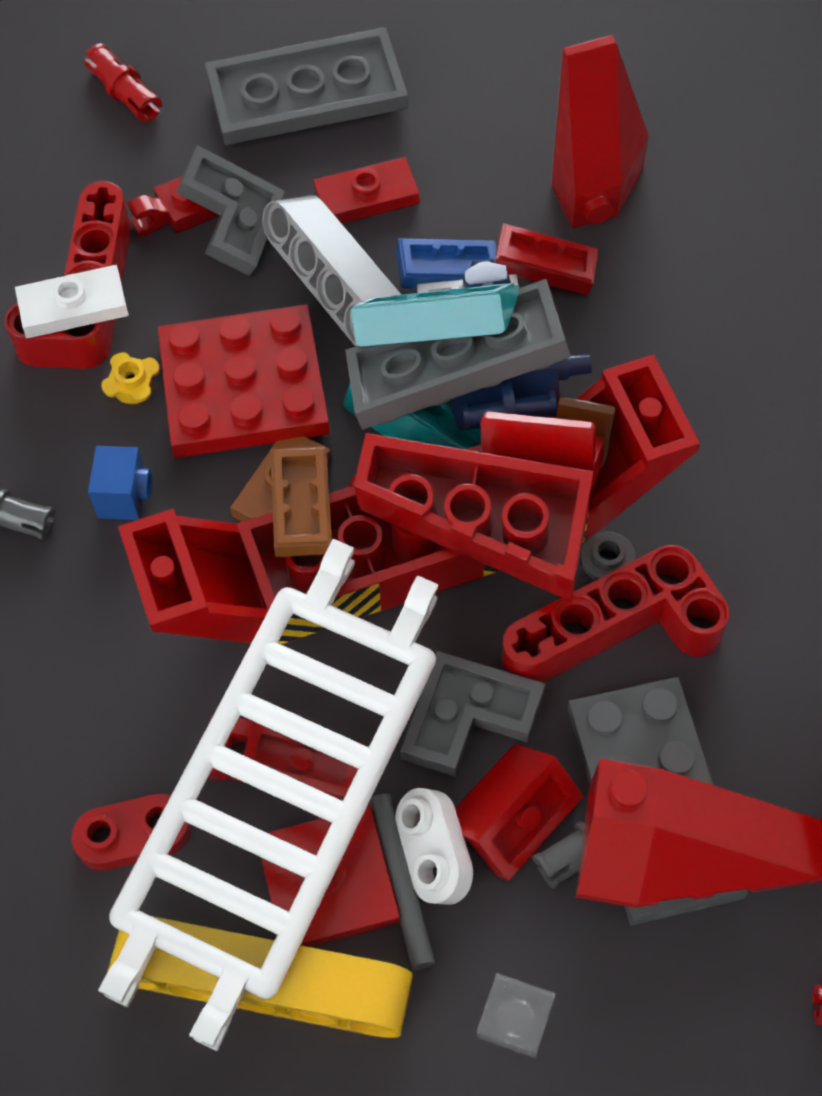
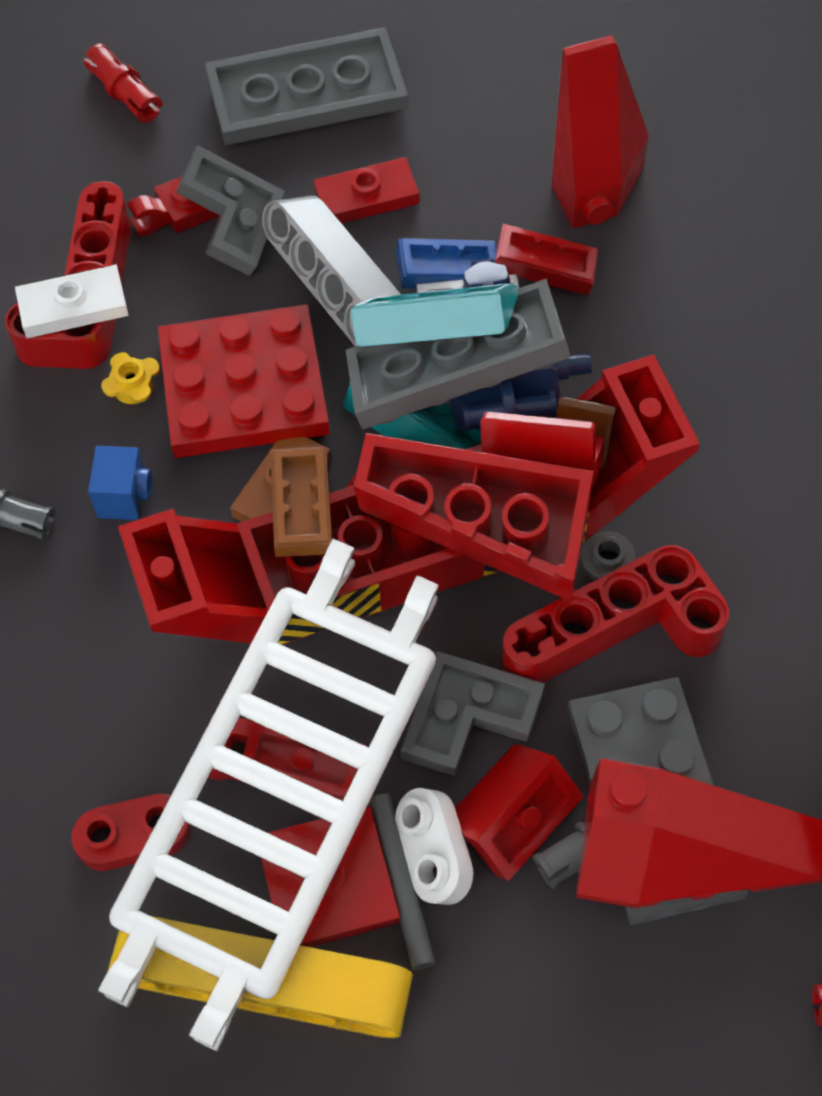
(515, 1015): clear plate -> none

